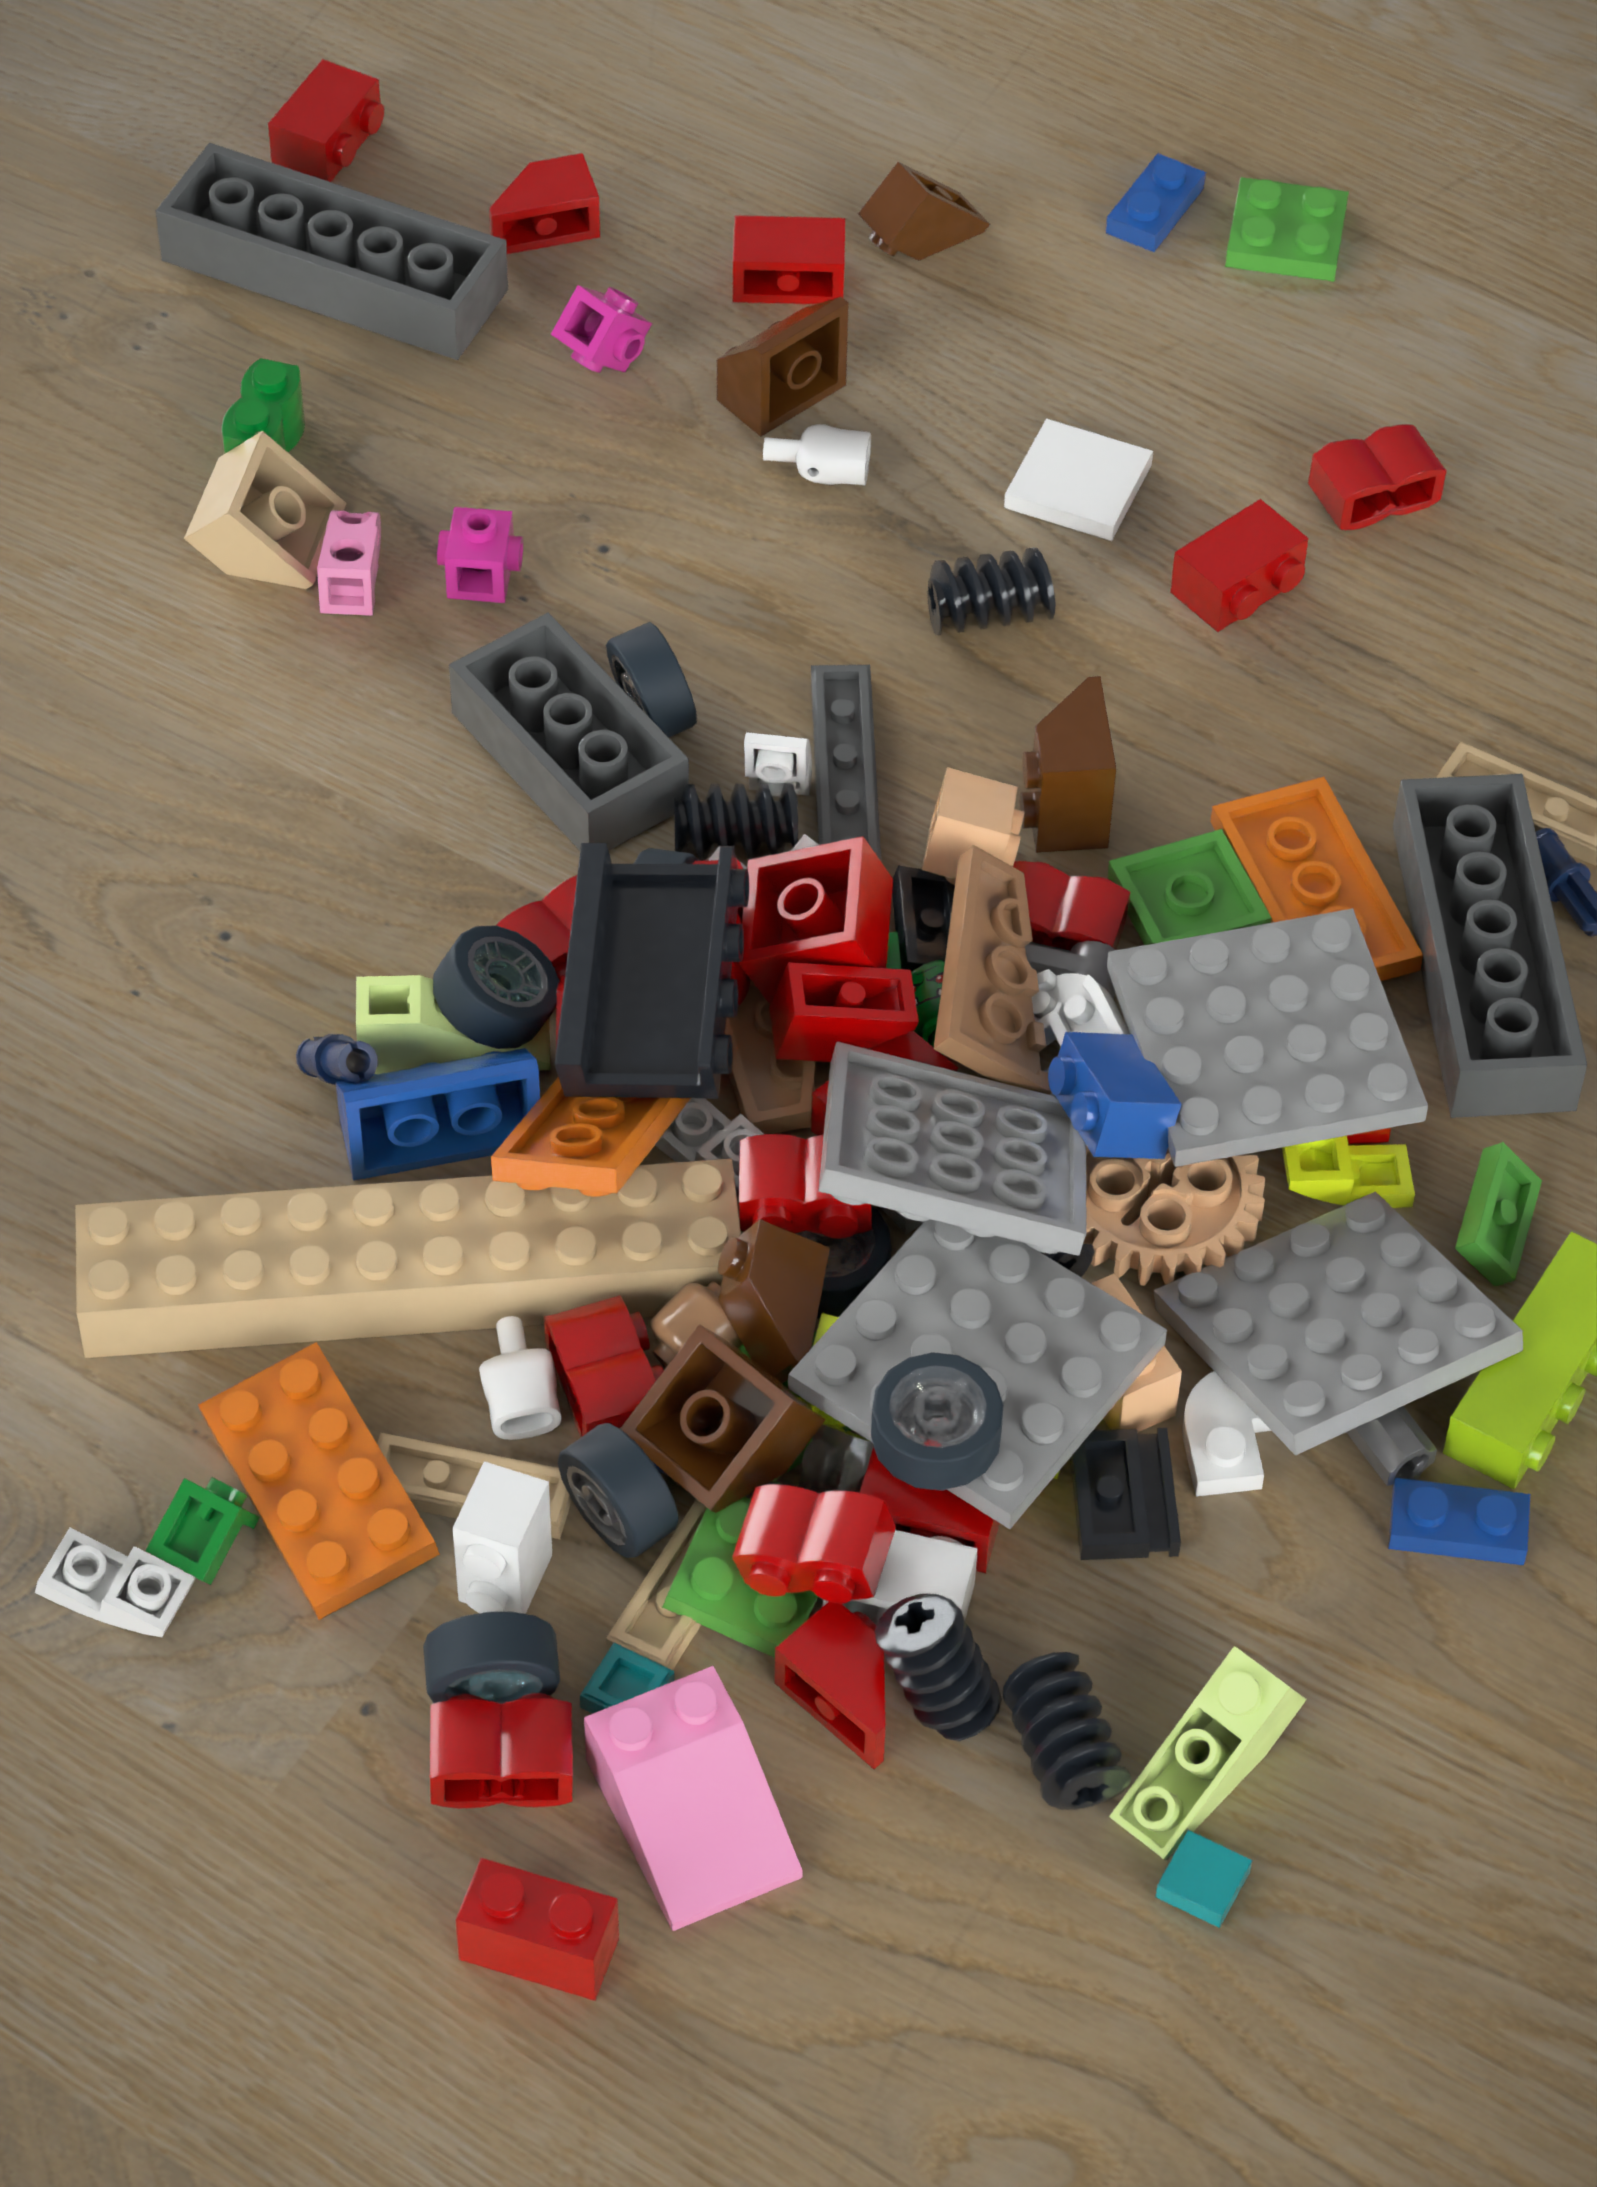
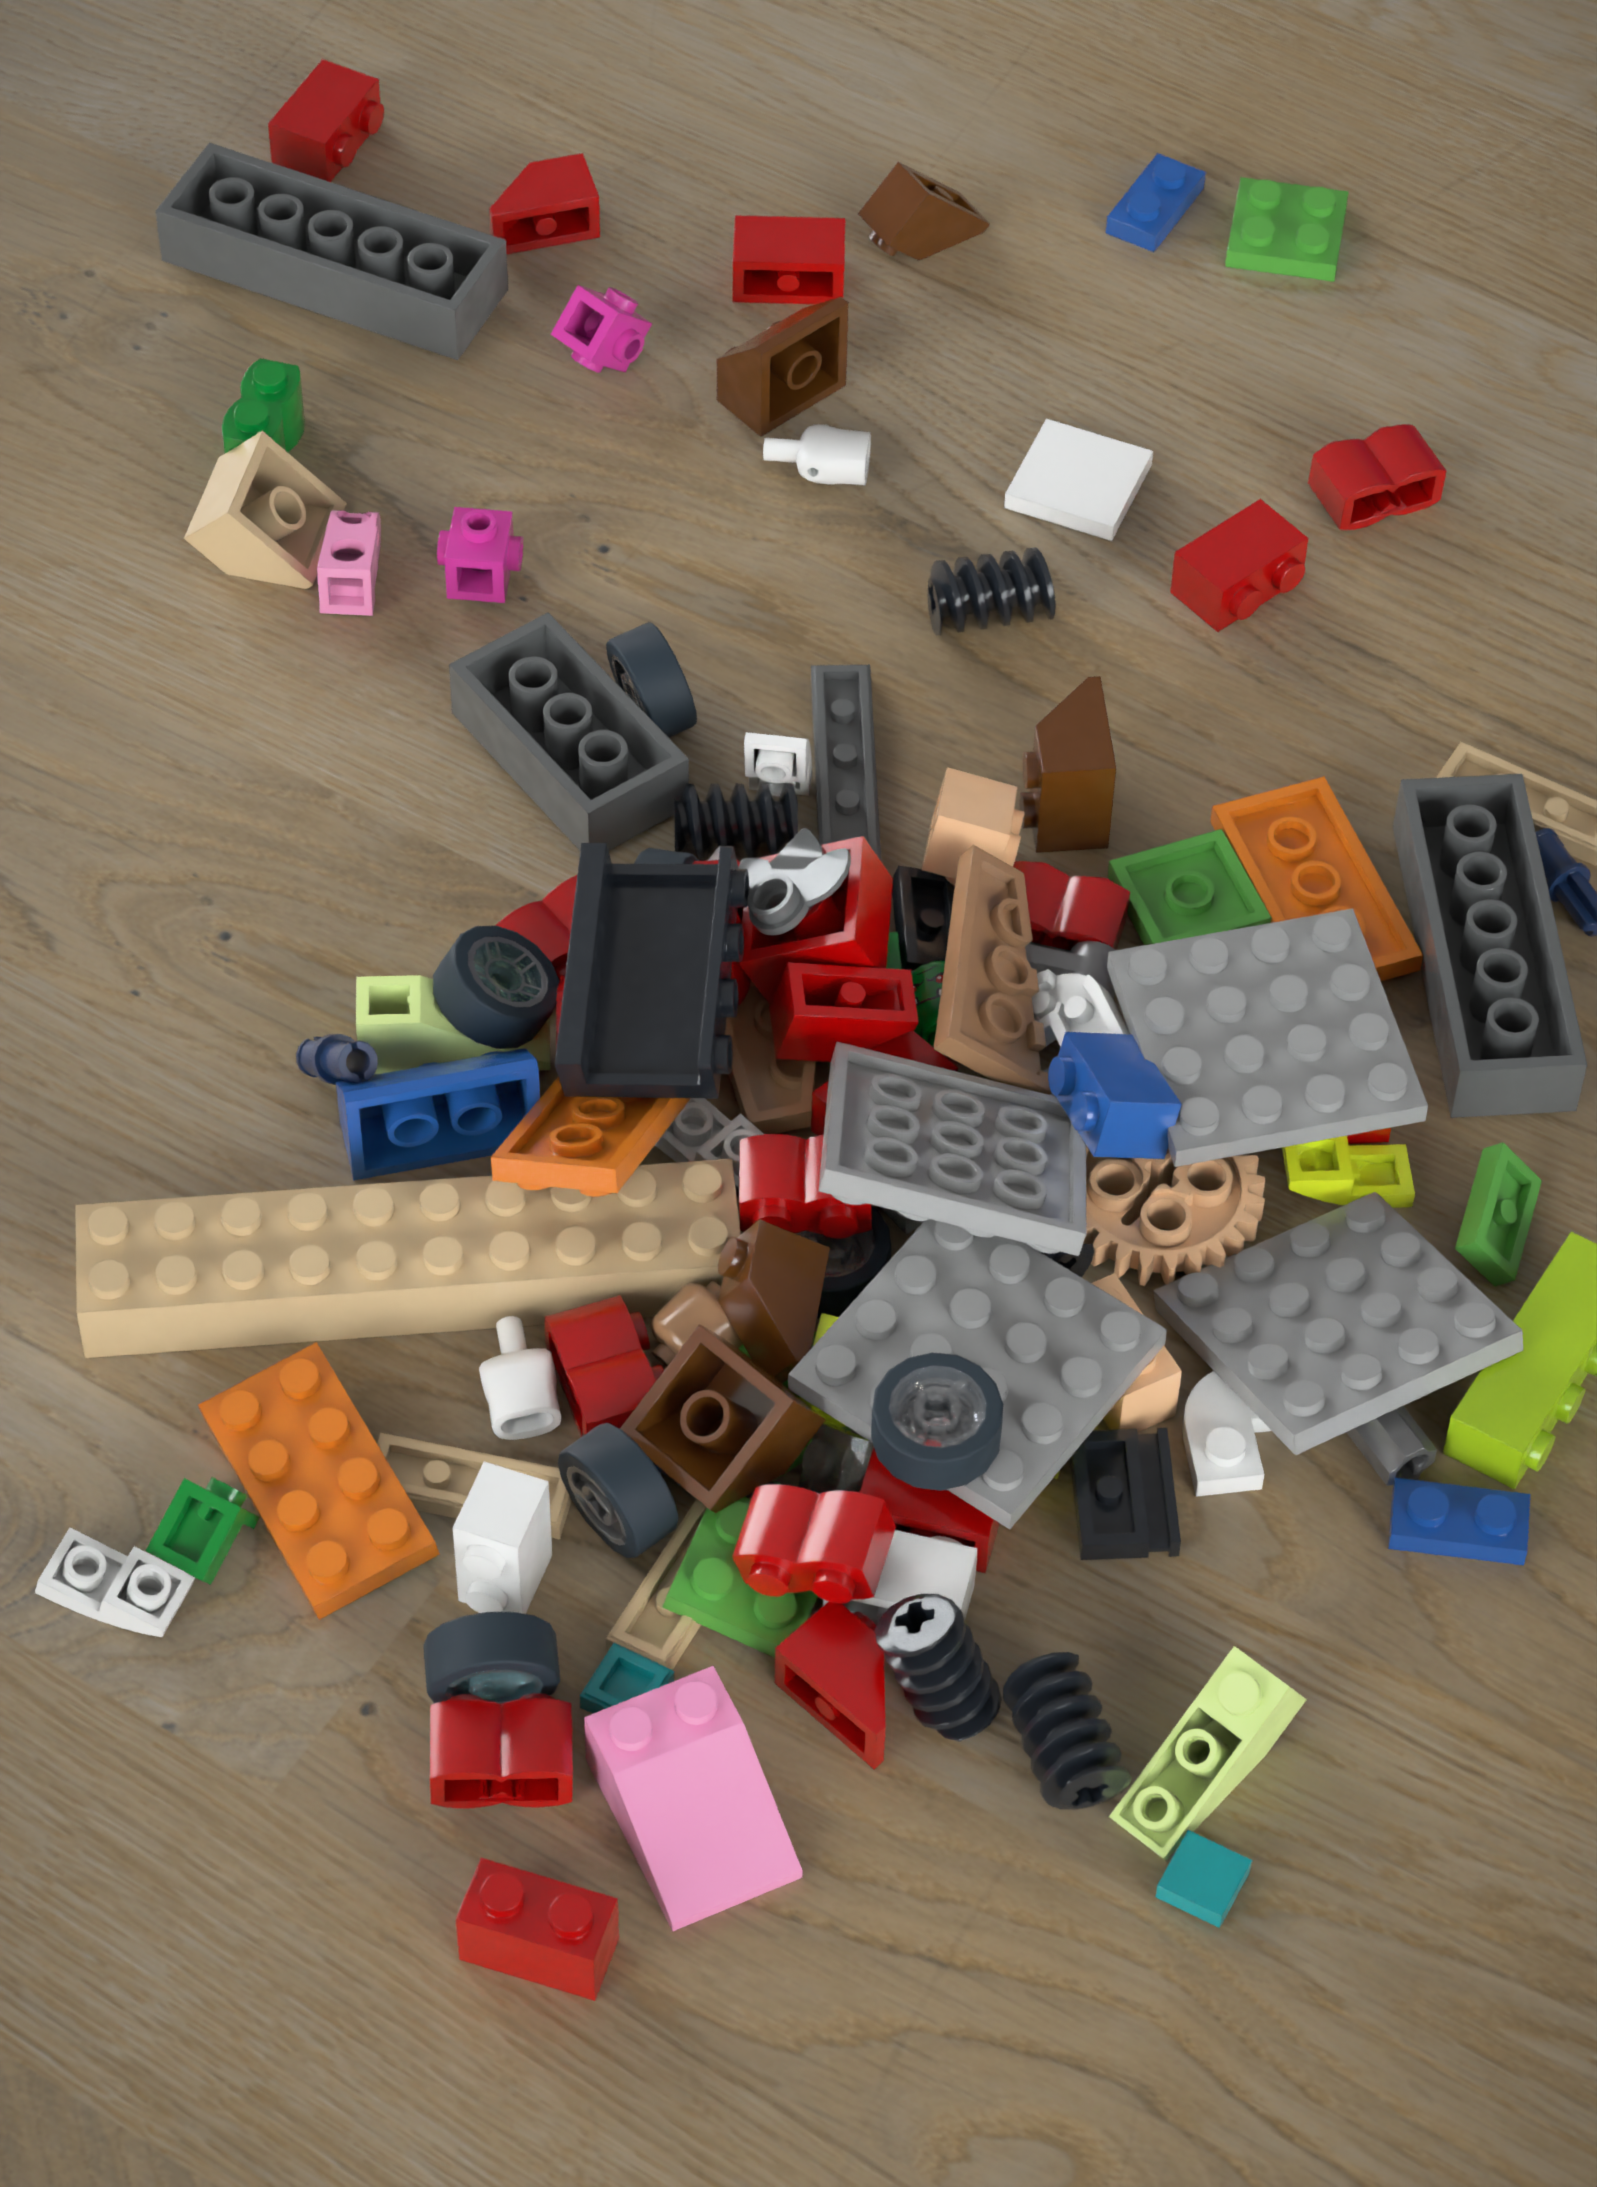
(792, 882): none -> dark grey plate

